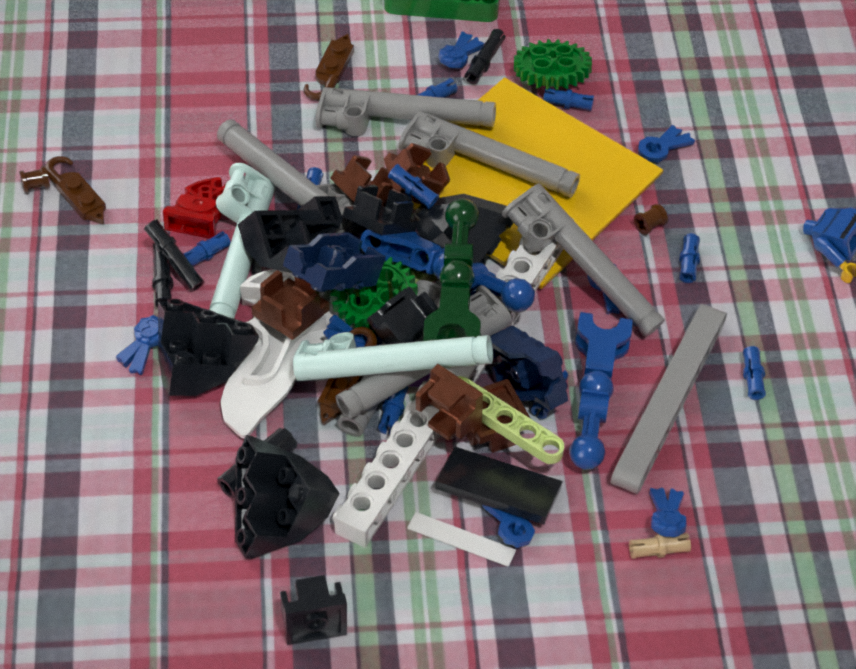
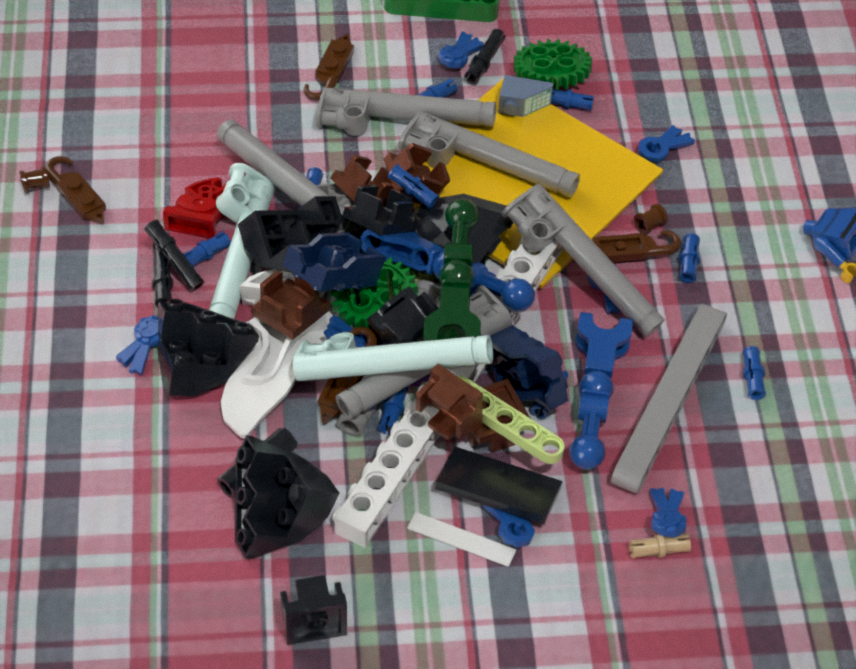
(523, 96): none -> sand blue slope
(635, 246): none -> reddish brown plate

